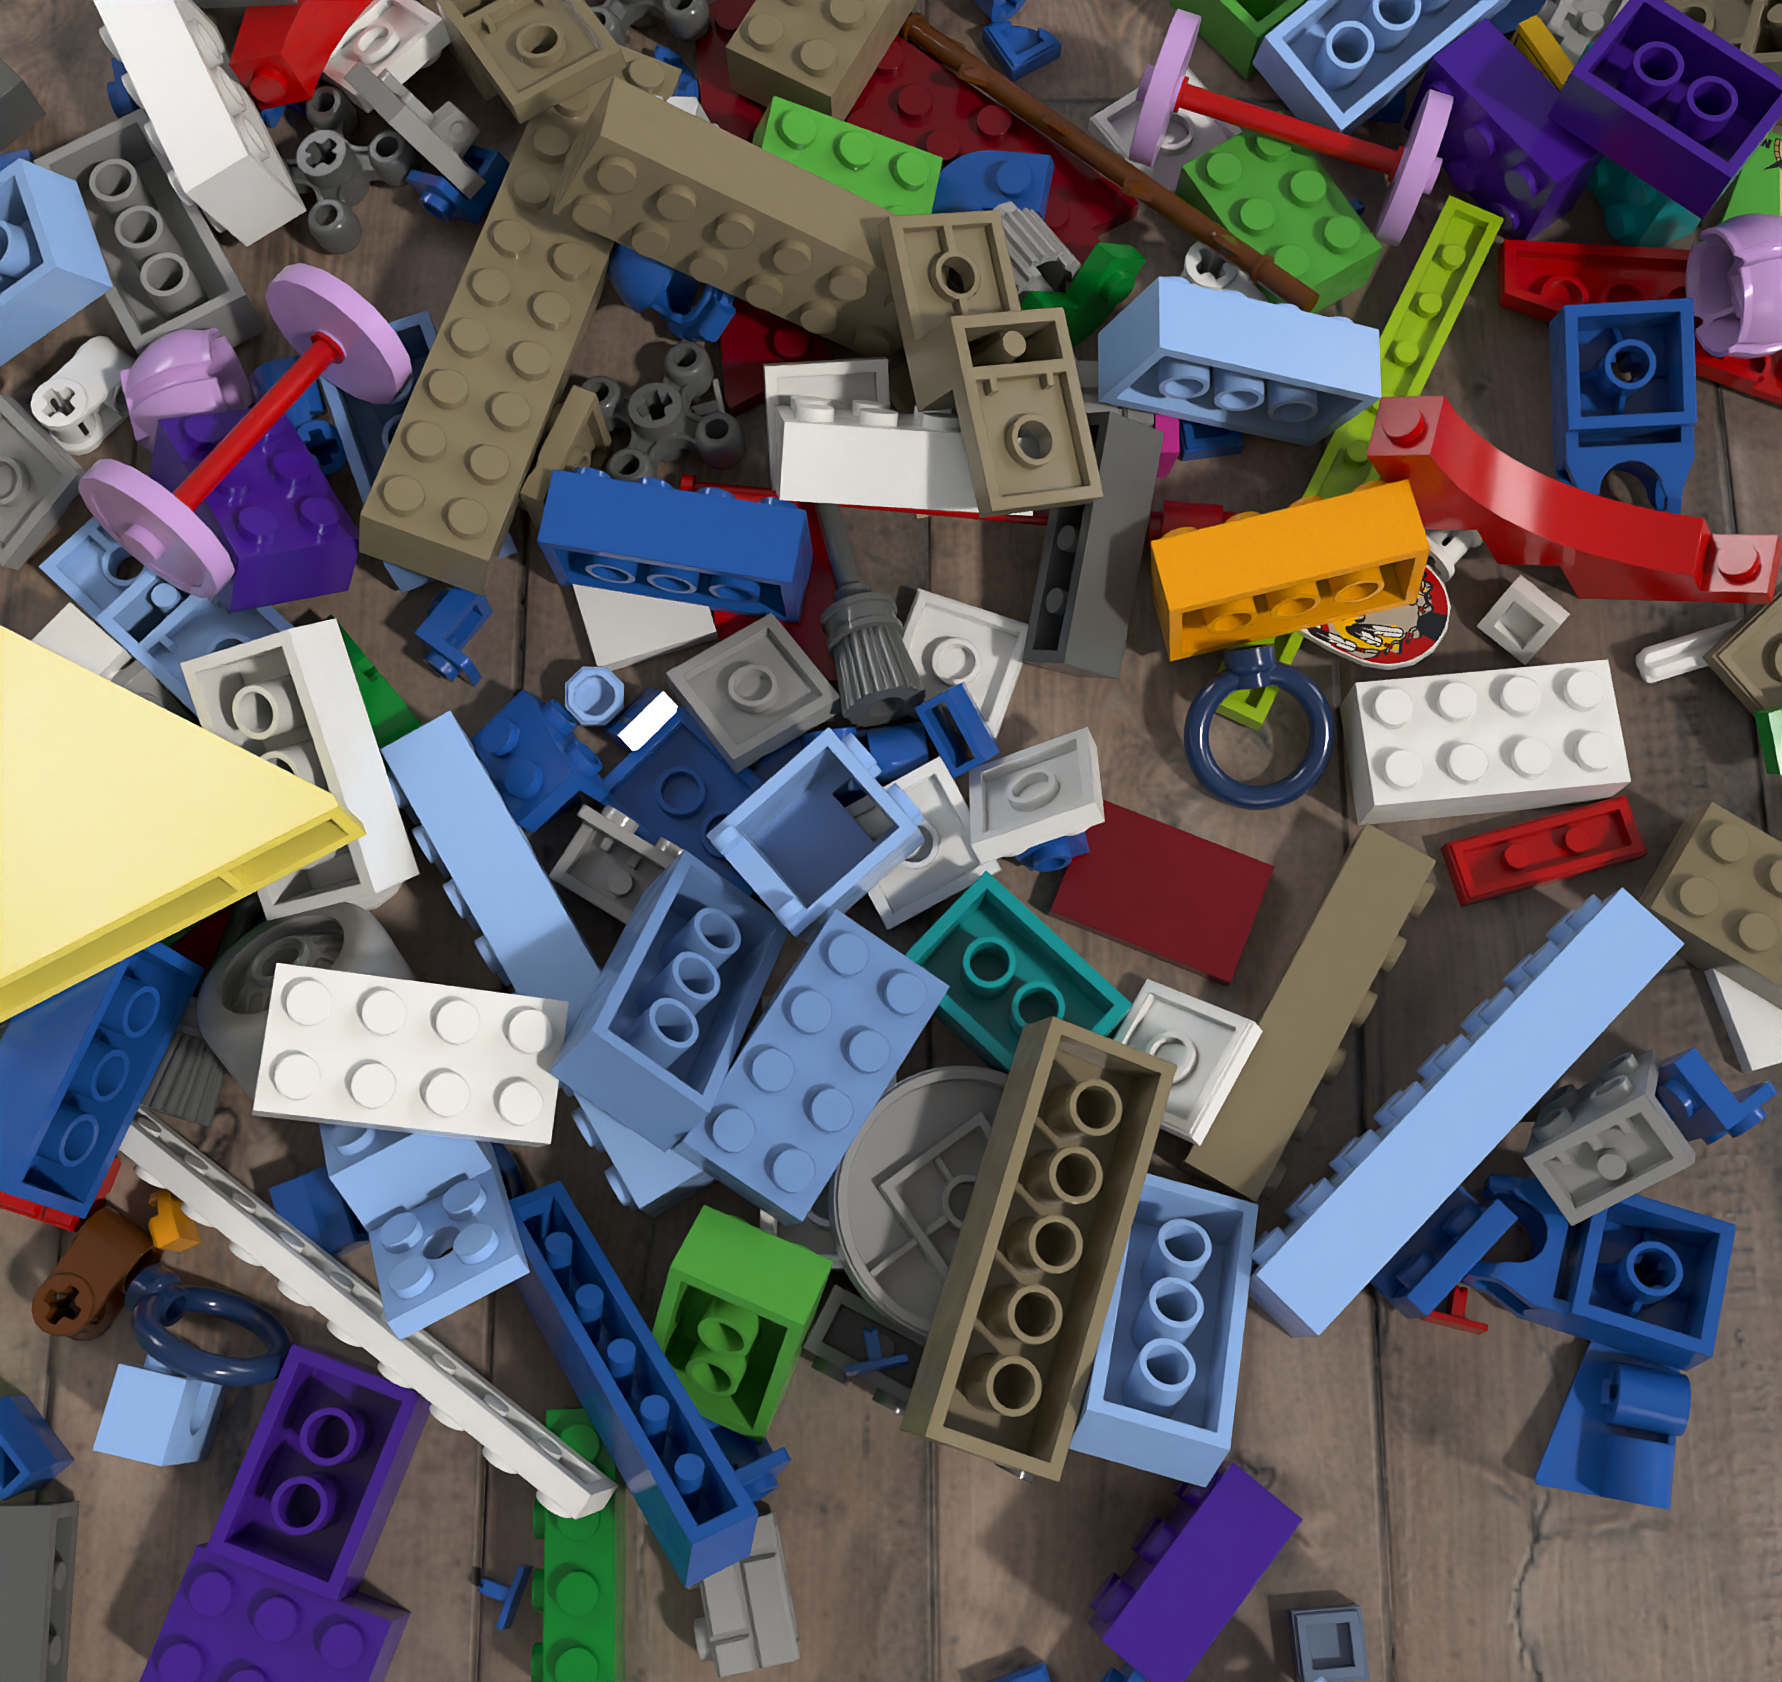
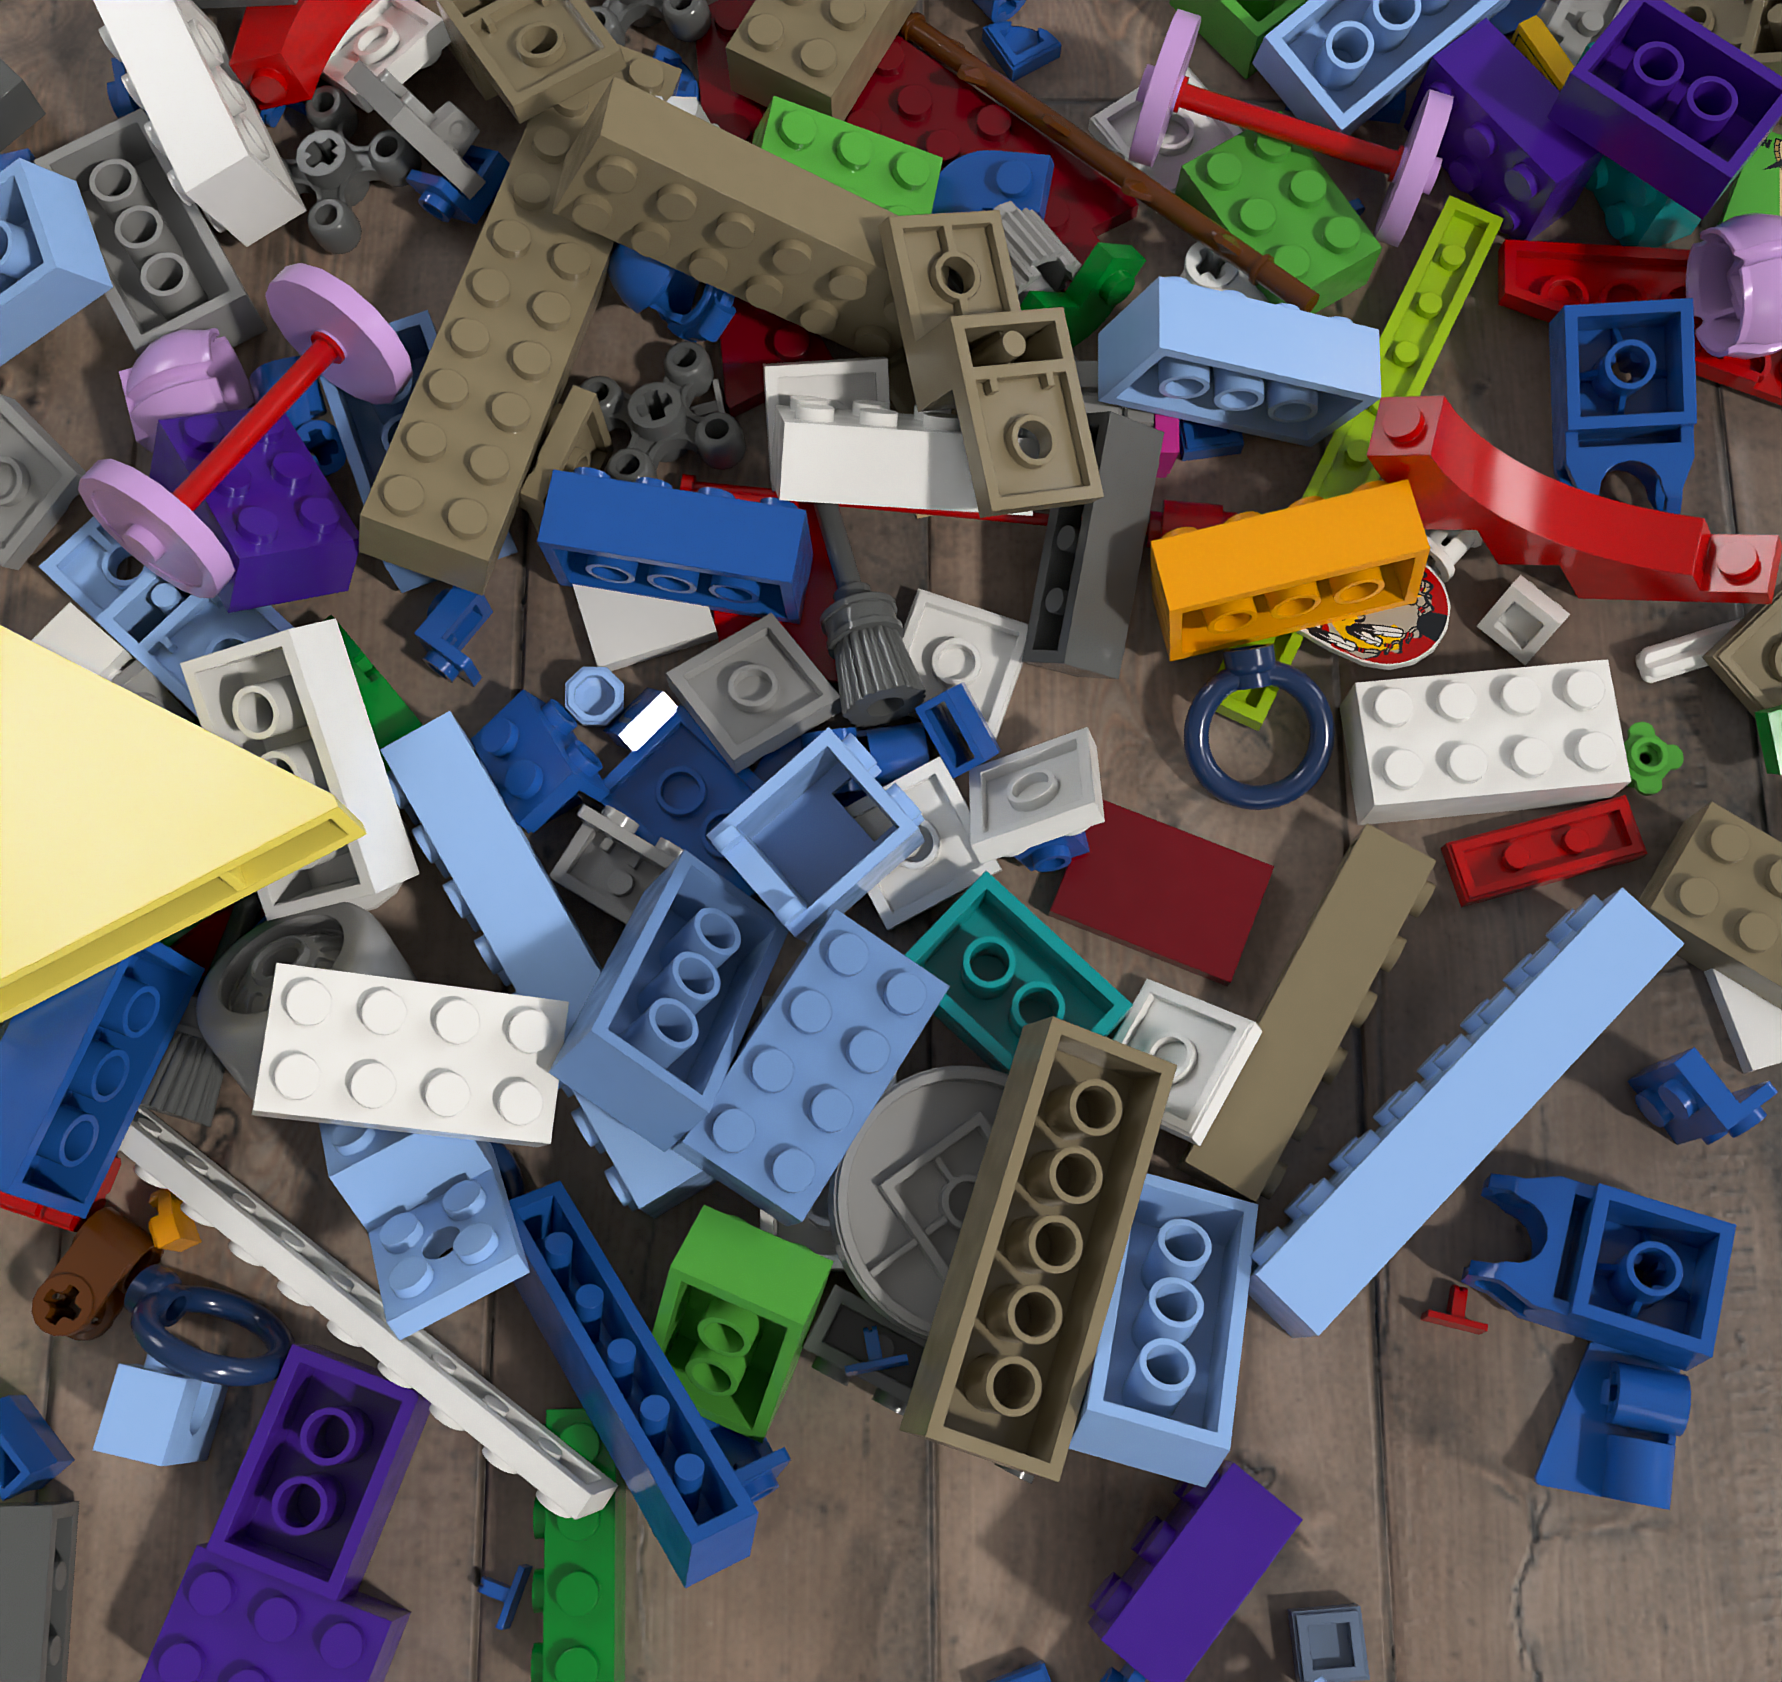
(87, 393): white piece -> none
(319, 1212): blue piece -> none
(749, 1609): light grey brick -> none
(1442, 1252): blue bracket -> none
(1606, 1138): light grey bracket -> none
(1663, 758): none -> bright green plate

